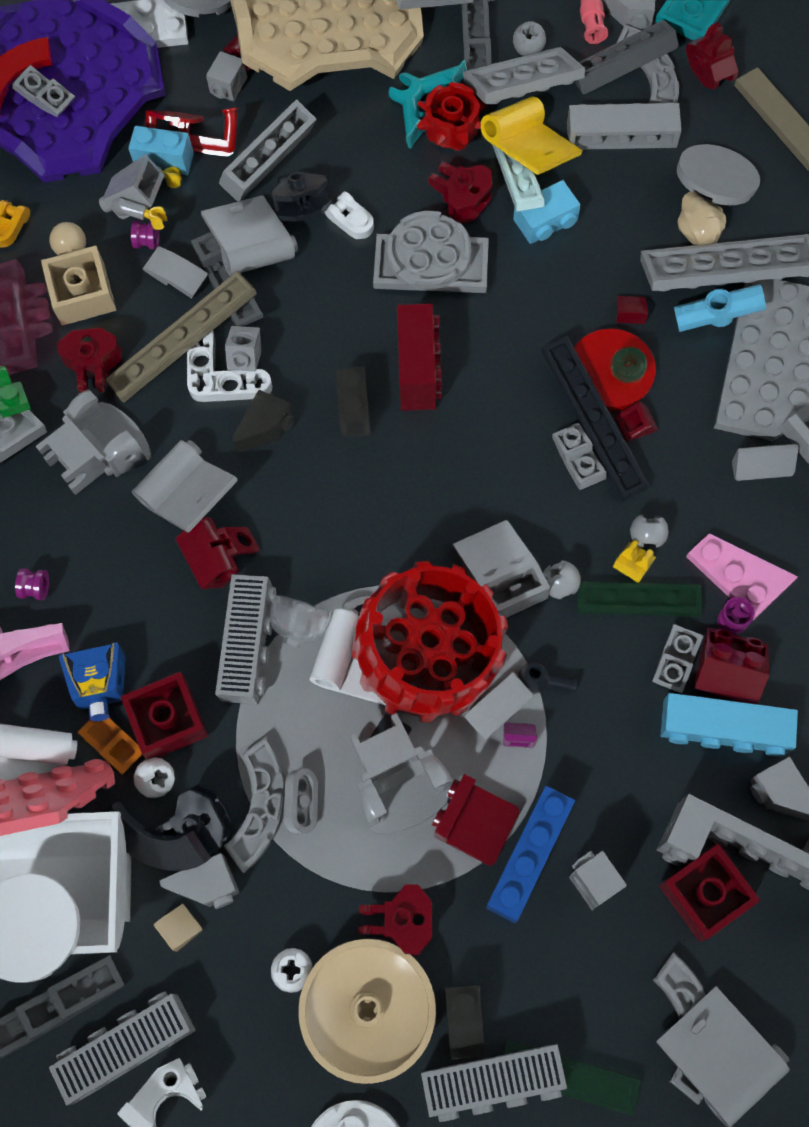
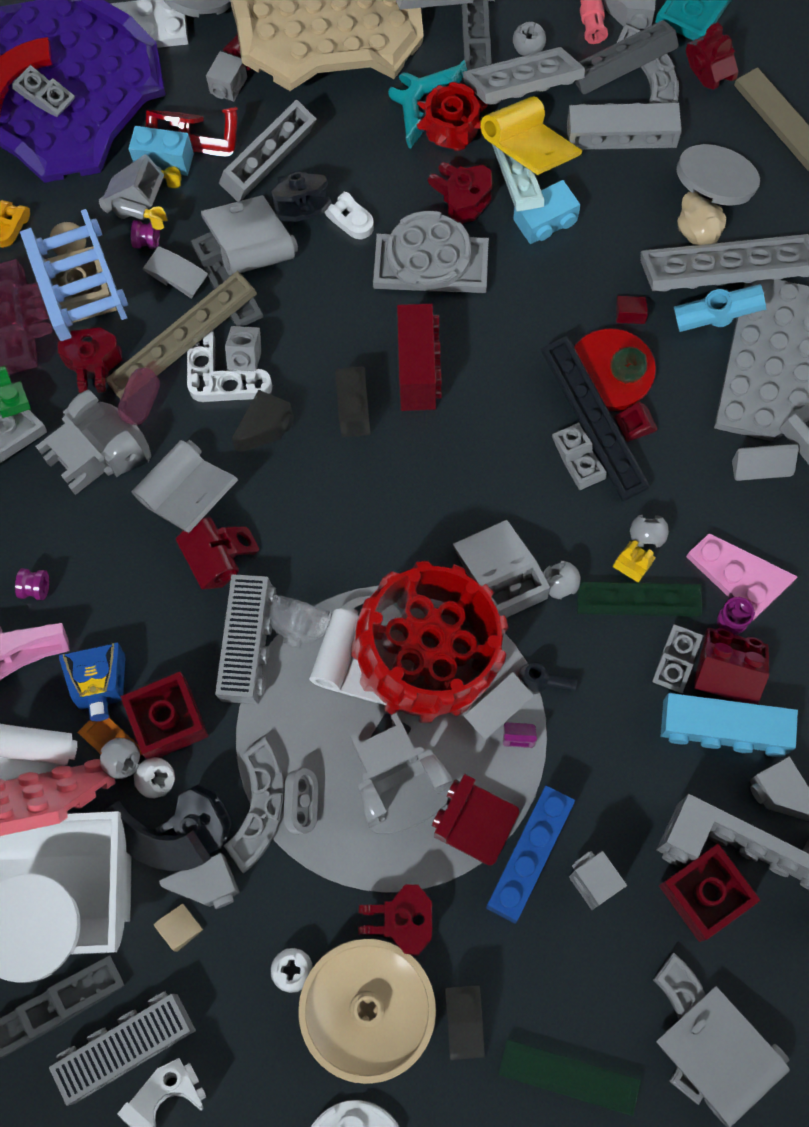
(54, 294): none -> light blue fence
(120, 758): none -> light grey piece
(138, 396): none -> clear pink tile
(494, 1081): light grey brick -> none

